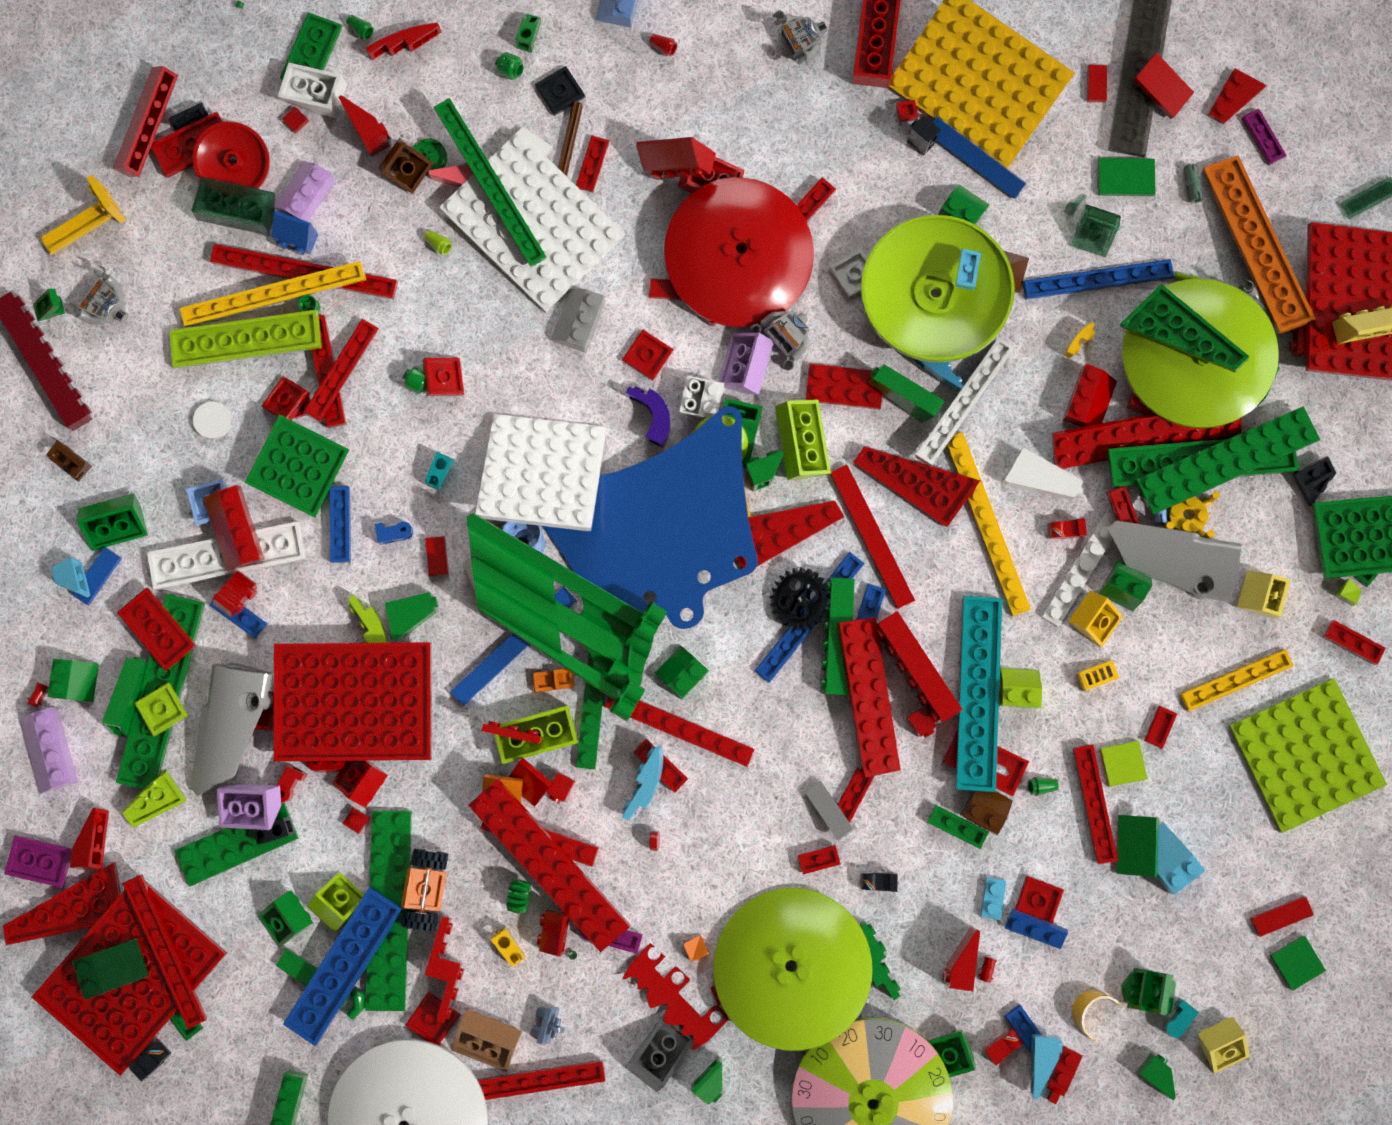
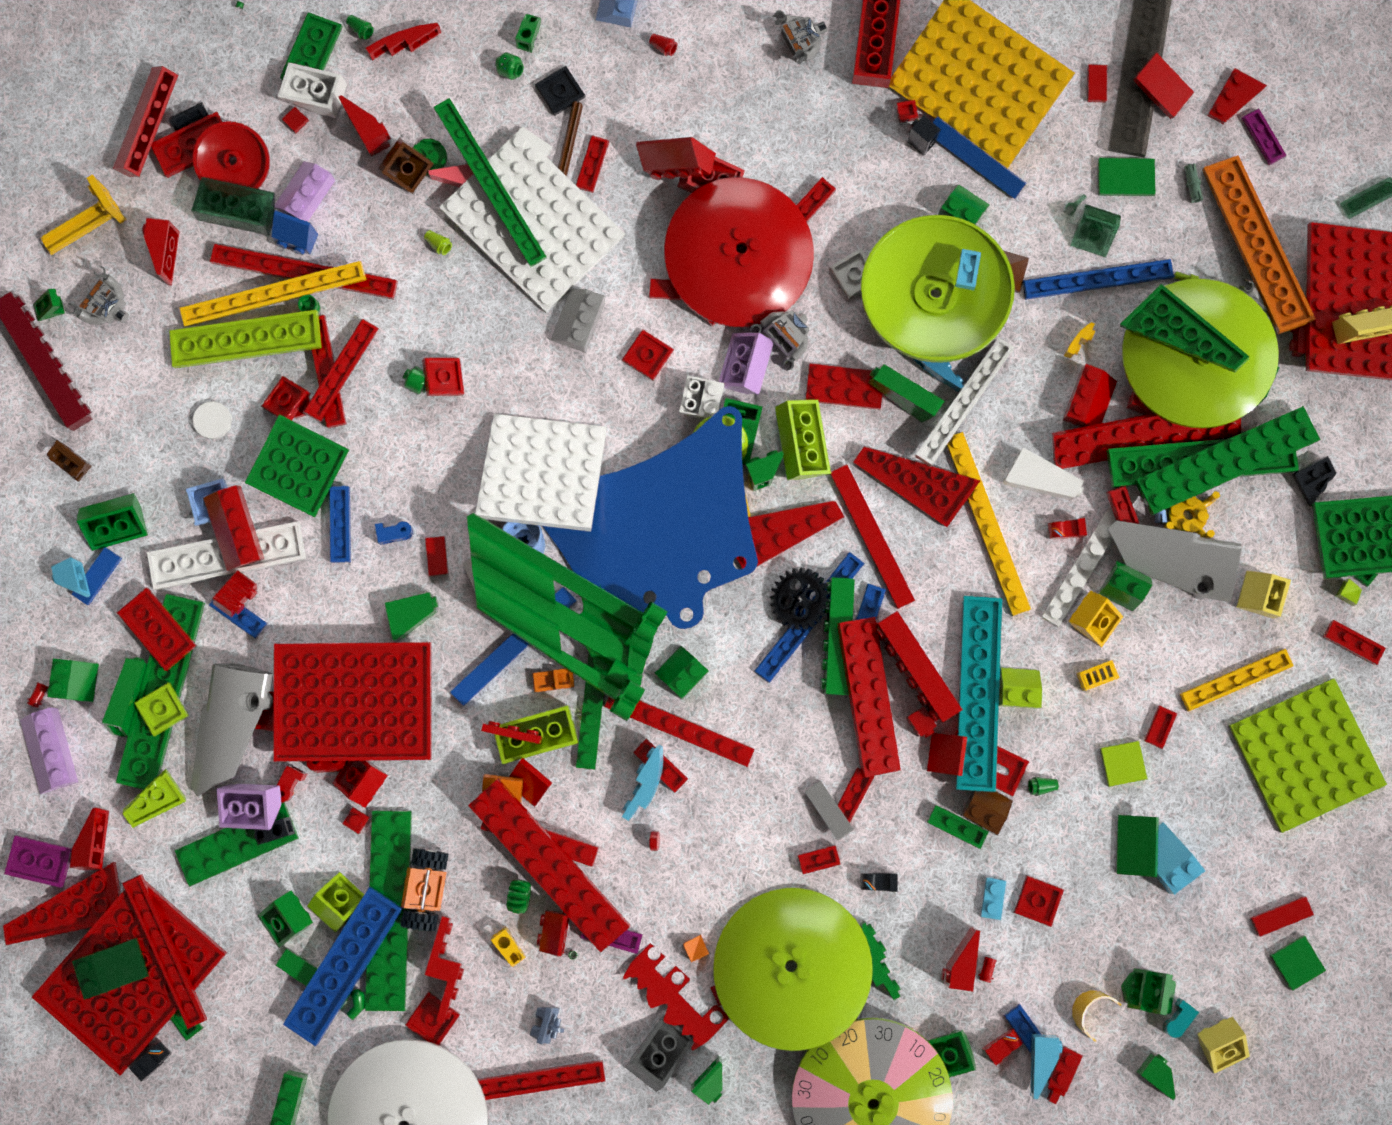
(162, 244): none -> red slope
(369, 620): lime slope -> none
(439, 471): teal leg -> none
(486, 1040): medium nougat slope -> none
(560, 788): red brick -> none
(660, 425): dark purple arch -> none
(947, 754): none -> red tile
(1036, 928): blue plate -> none
(1095, 804): red plate -> none

